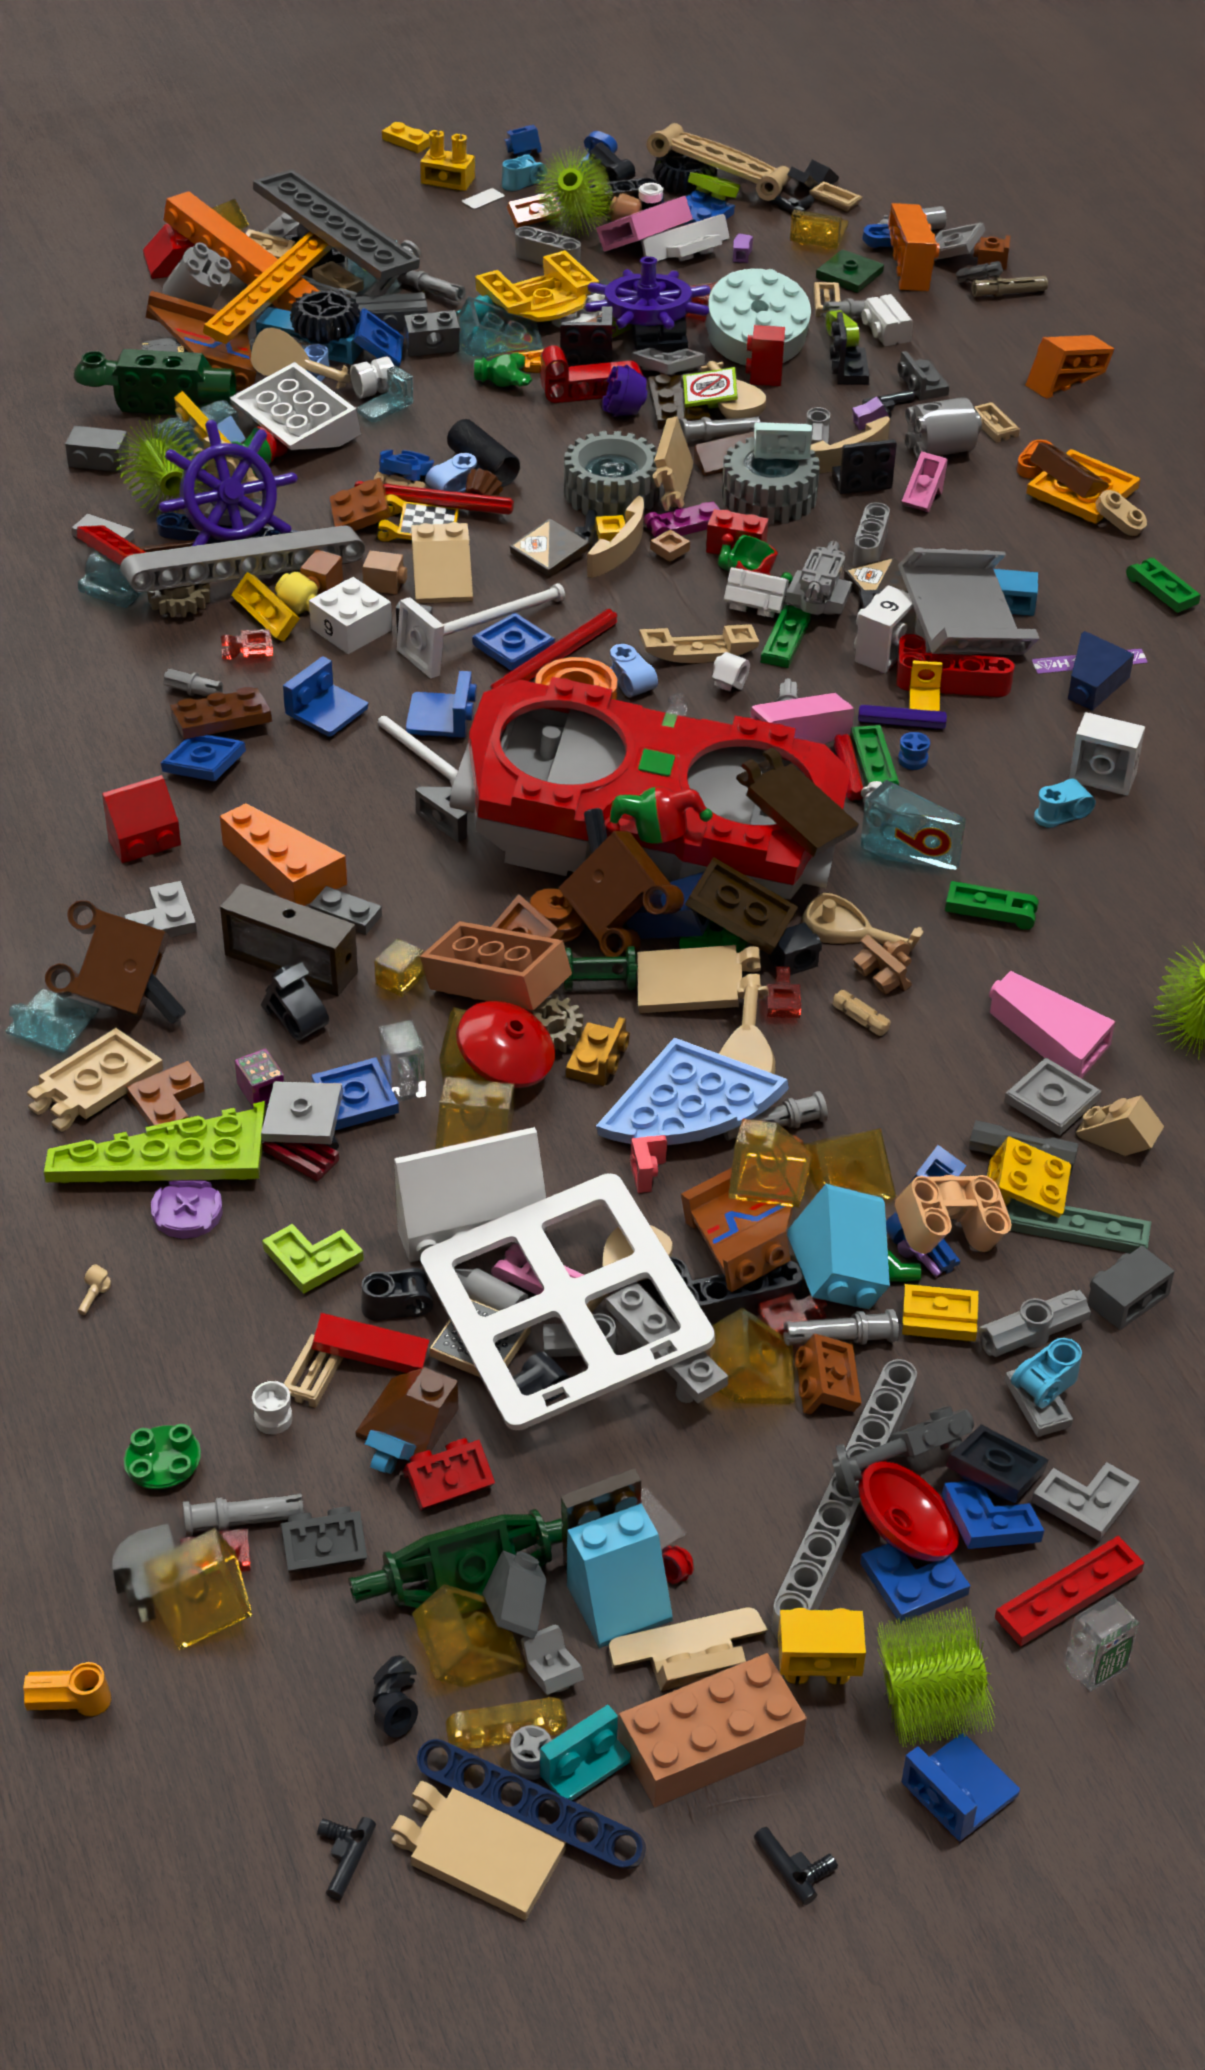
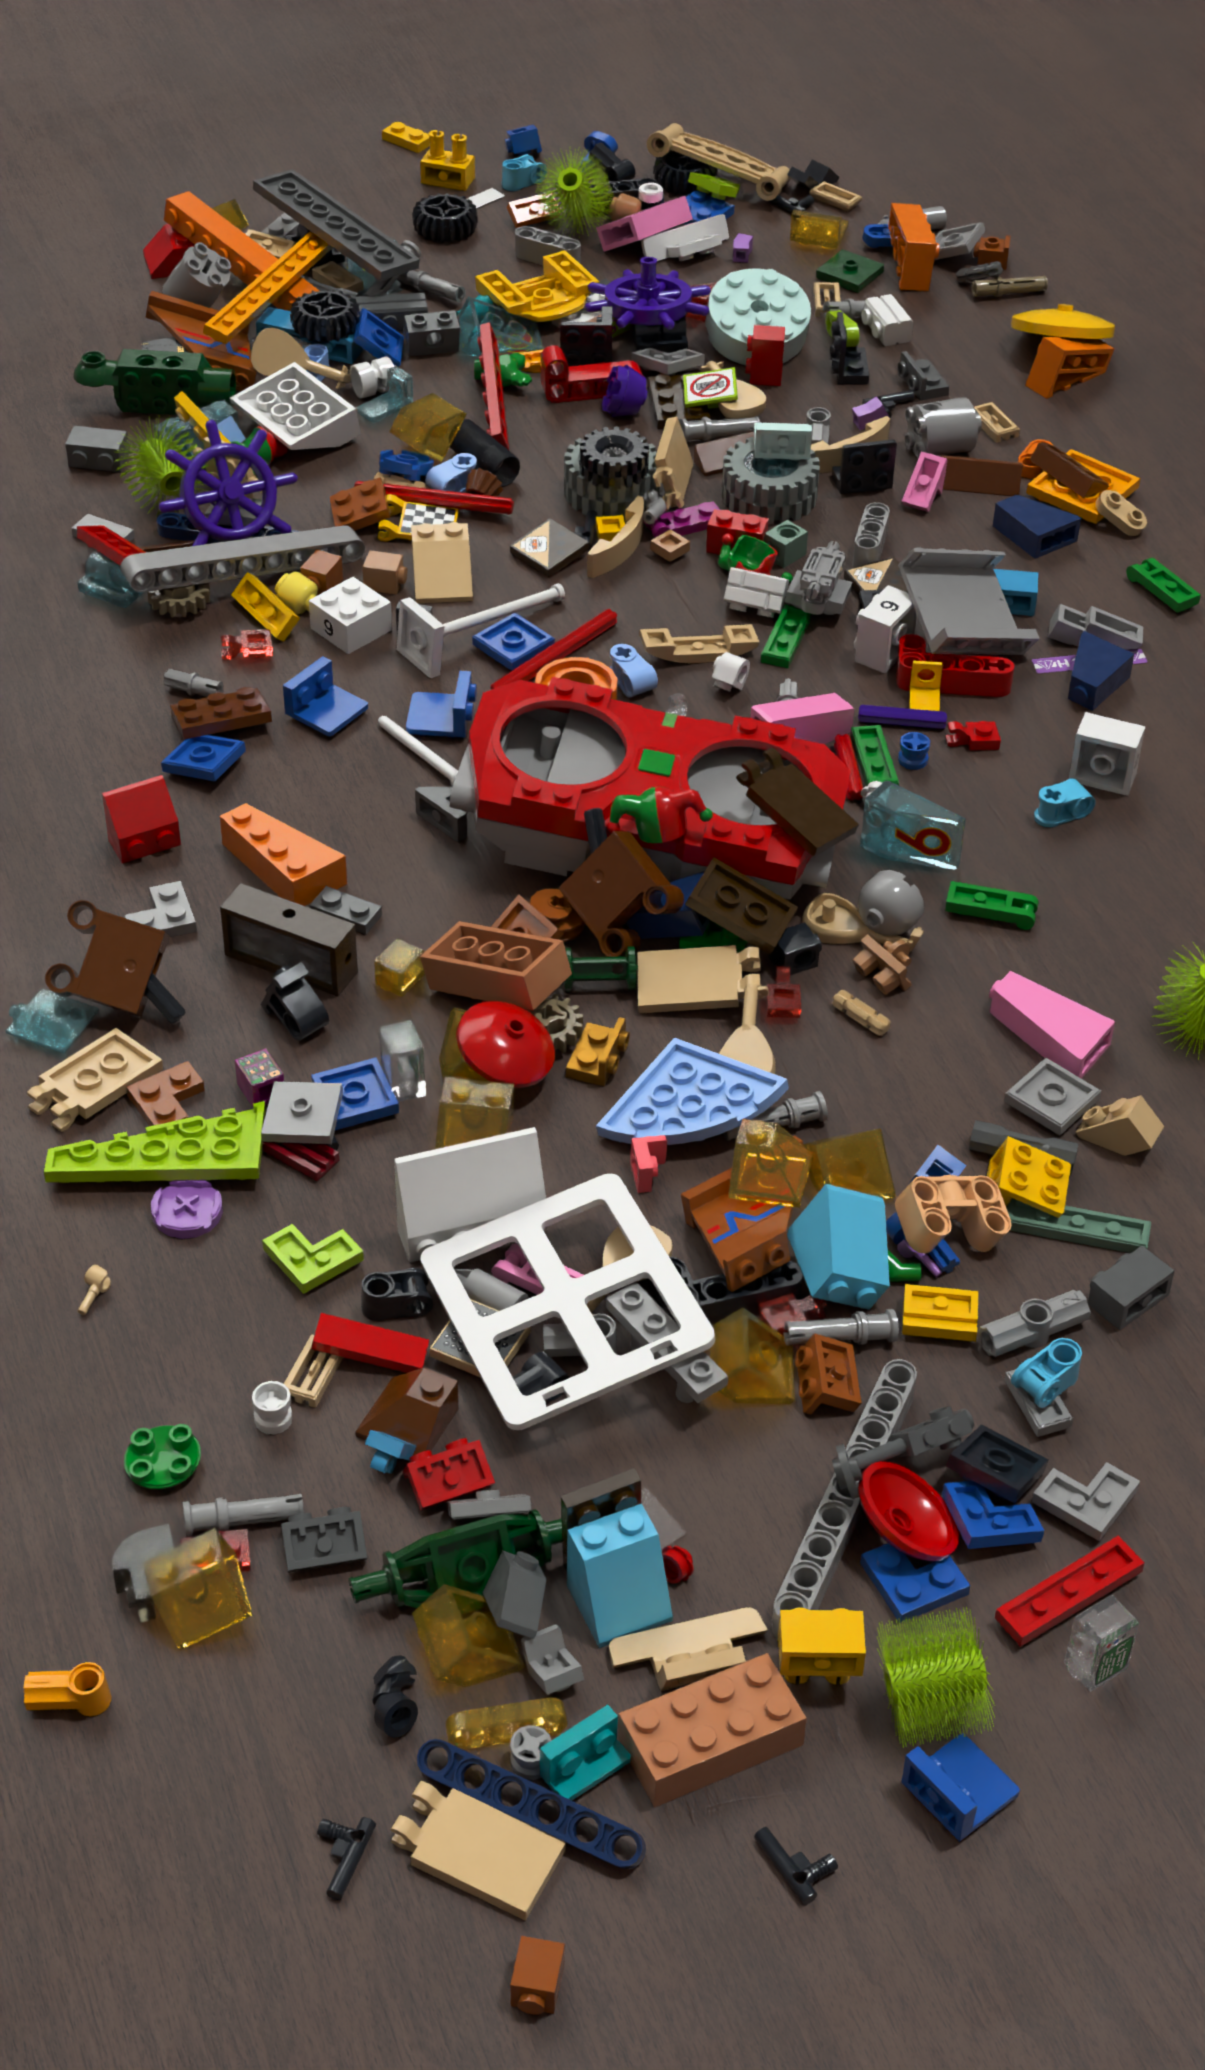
(428, 425): none -> clear yellow slope
(445, 217): none -> black gear
(489, 1504): none -> light grey plate
(493, 384): none -> red plate
(537, 1975): none -> dark orange brick
(614, 457): none -> black bush
(655, 506): none -> light grey arm
(788, 541): none -> sand green brick
(890, 904): none -> light grey cylinder
(976, 735): none -> red plate
(982, 476): none -> reddish brown slope
(1035, 525): none -> dark blue slope
(1063, 323): none -> yellow dish
(1069, 623): none -> light grey slope

